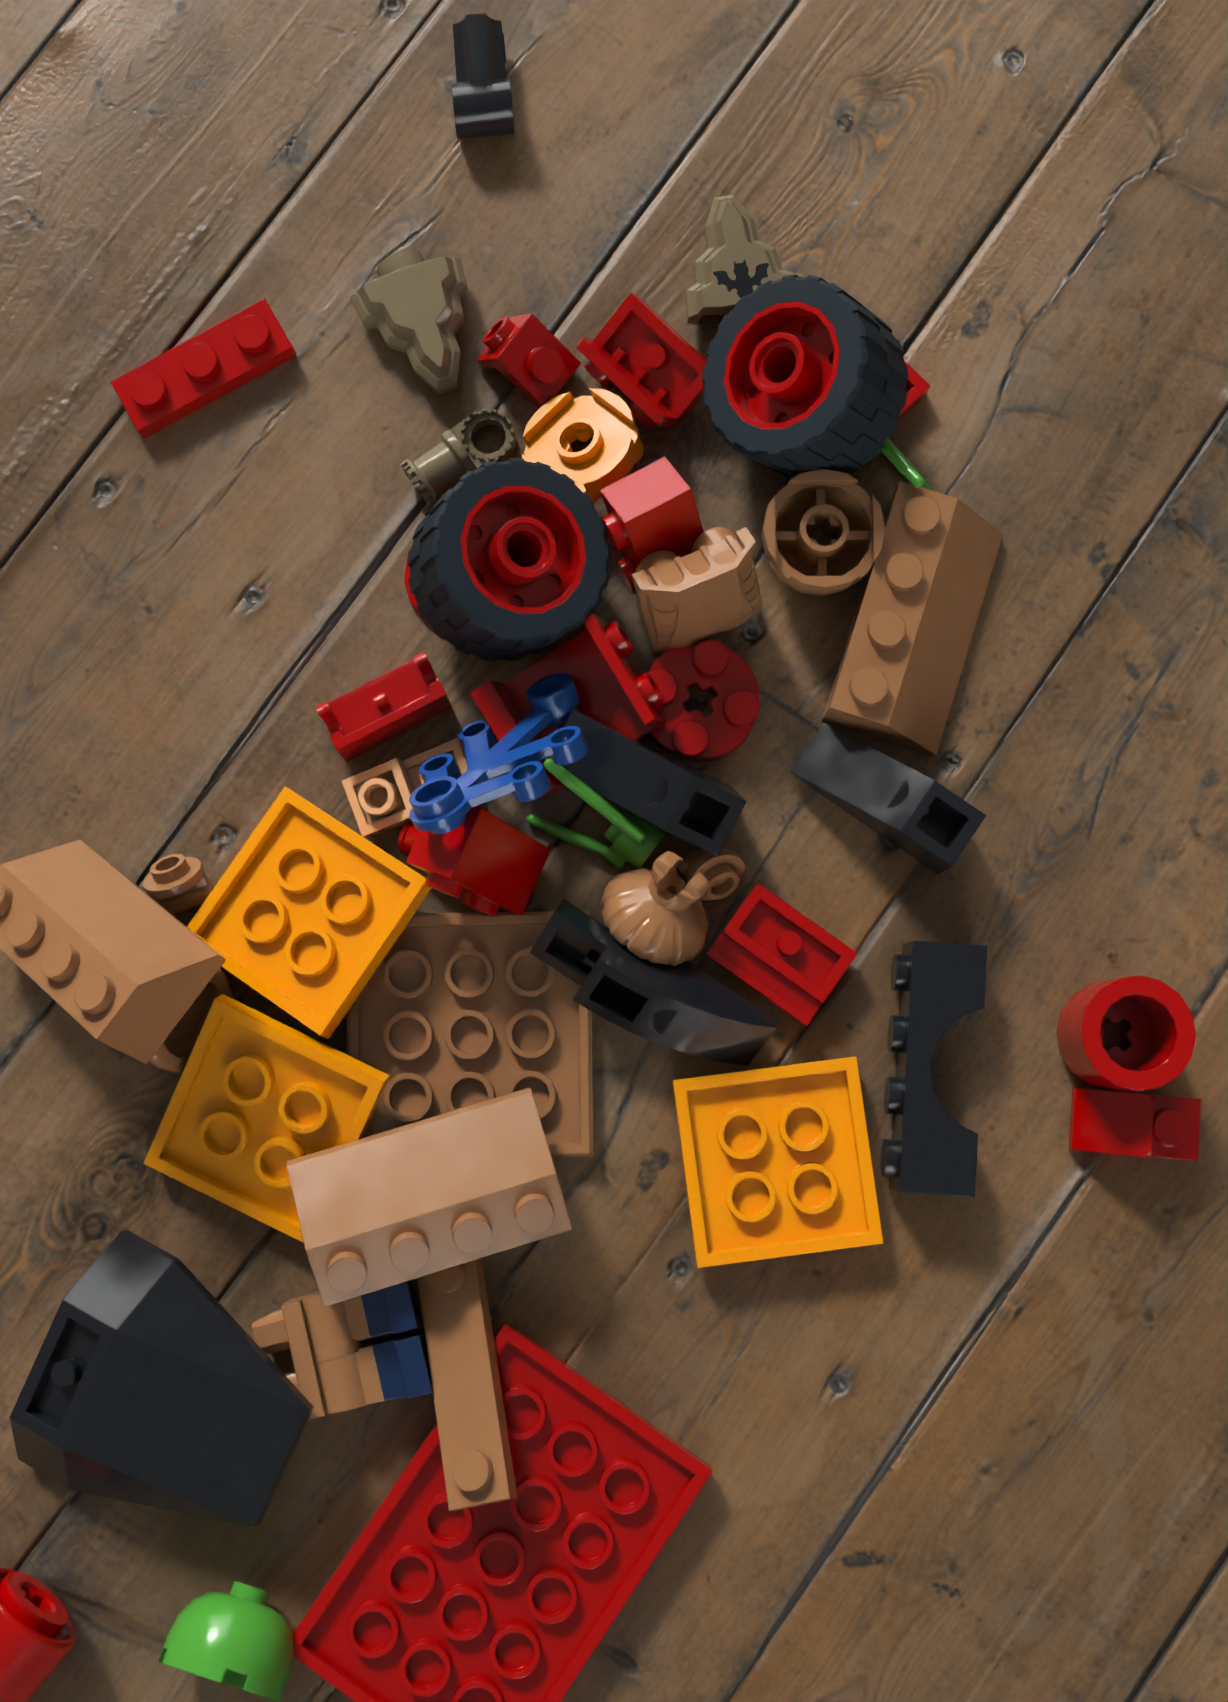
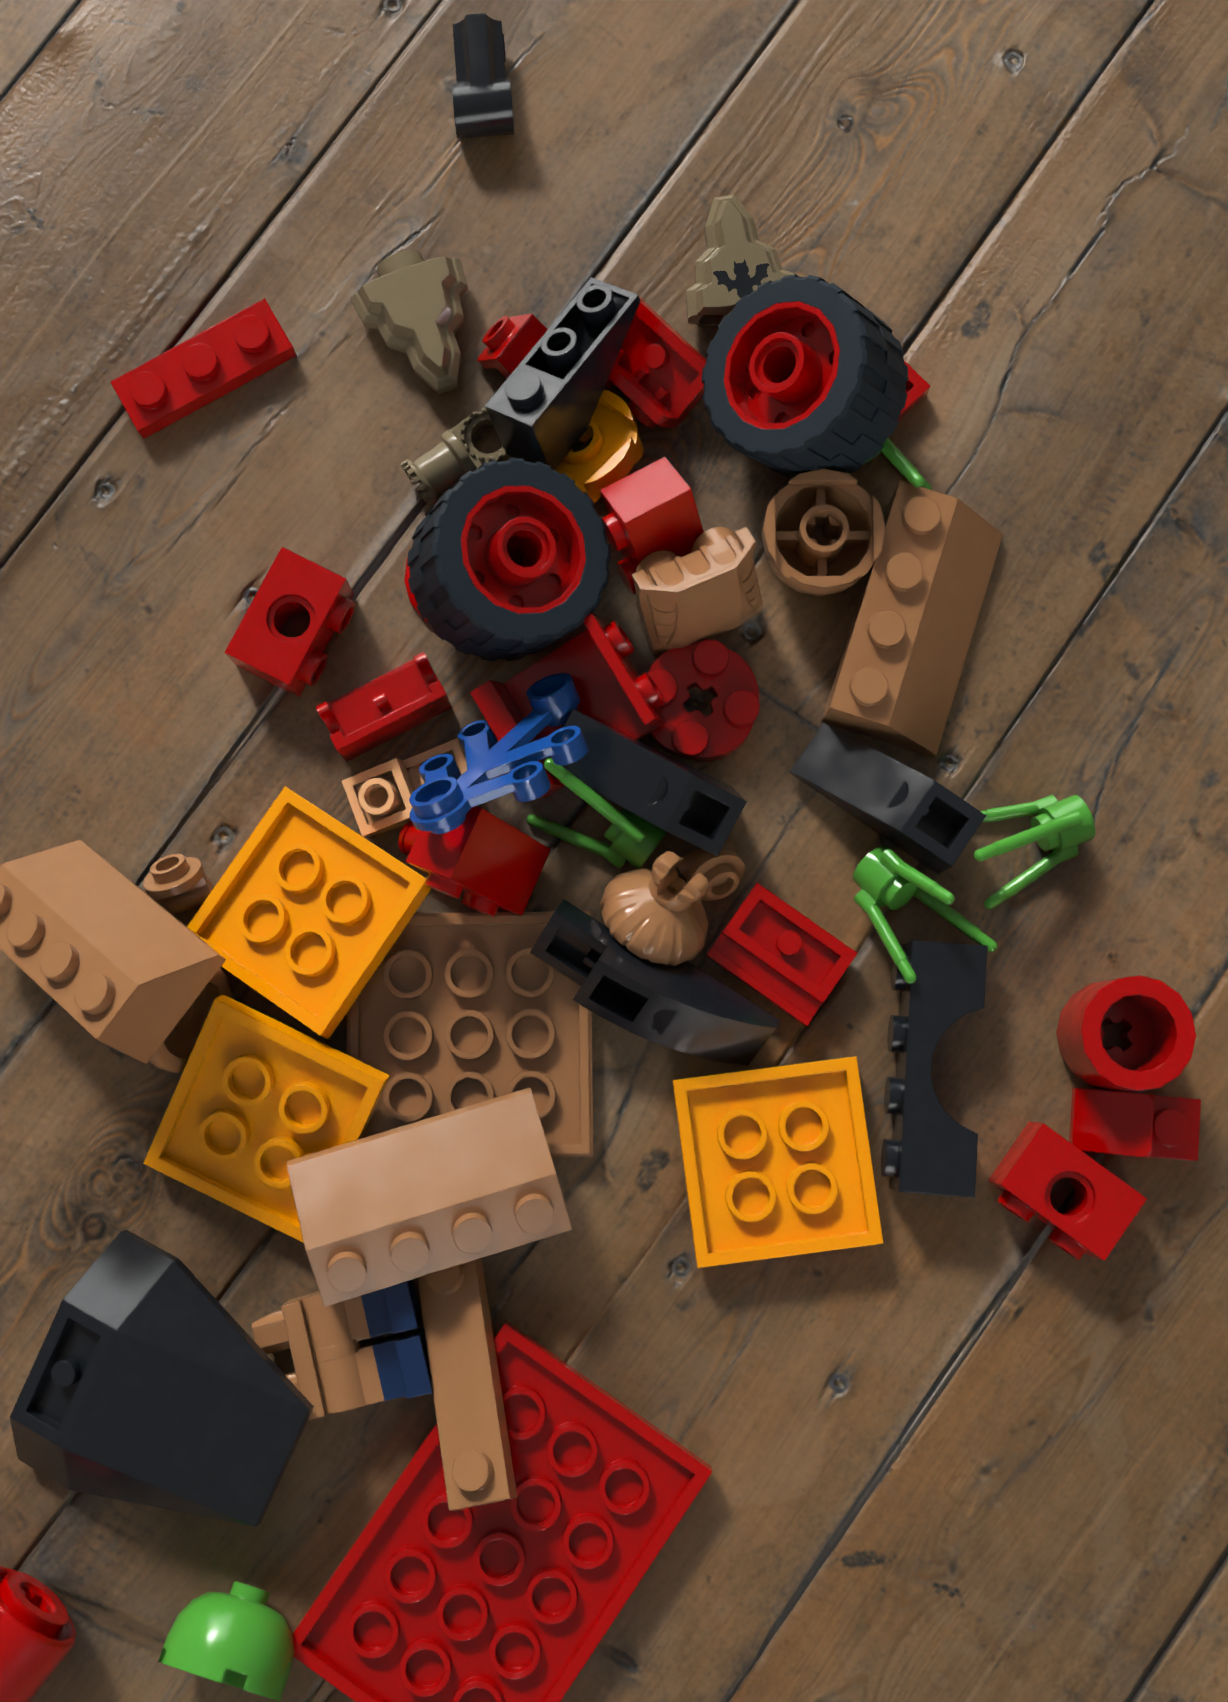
(289, 589): none -> red brick
(561, 380): none -> black slope
(892, 883): none -> bright green plant
(1057, 827): none -> bright green plant
(1101, 1201): none -> red brick

